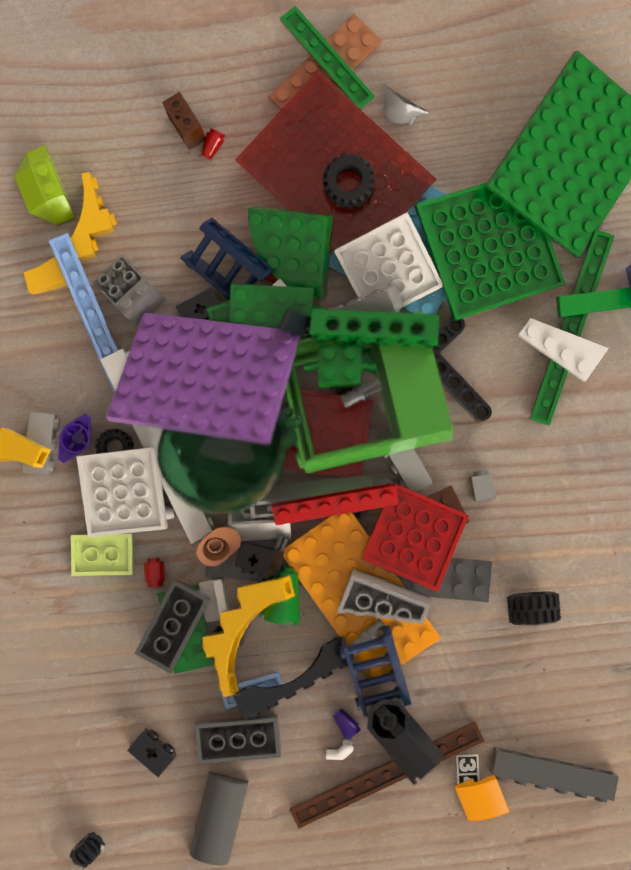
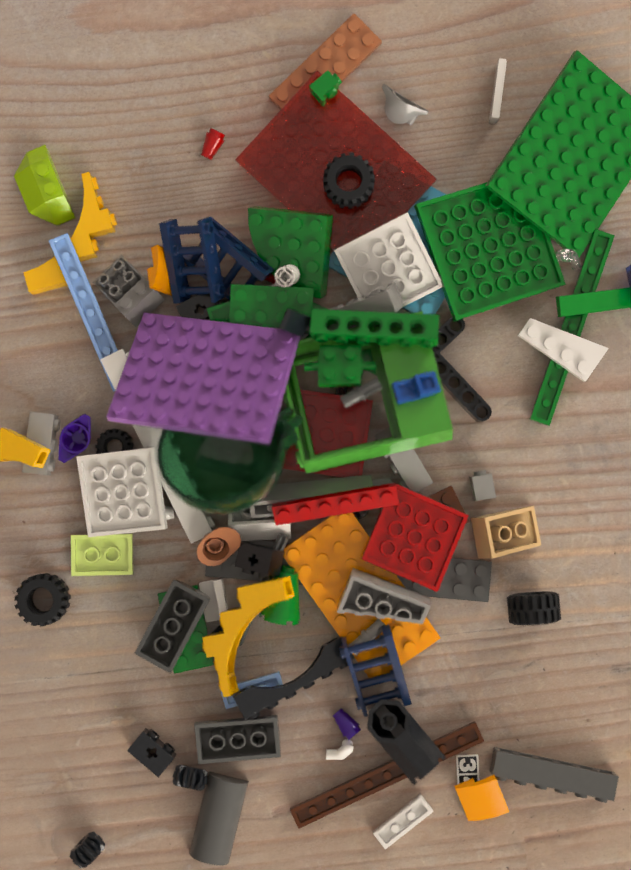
(29, 610): none -> black tyre
(154, 572): red brick -> none
(158, 274): none -> light orange slope
(175, 262): none -> dark blue fence
(184, 120): reddish brown window -> none
(190, 777): none -> black gear
(292, 275): none -> white wheel
(325, 87): none -> green brick
(327, 57): green plate -> none
(402, 821): none -> white tile
(416, 387): none -> blue slope
(497, 91): none -> white tile
(506, 532): none -> tan slope
(571, 256): none -> clear arm

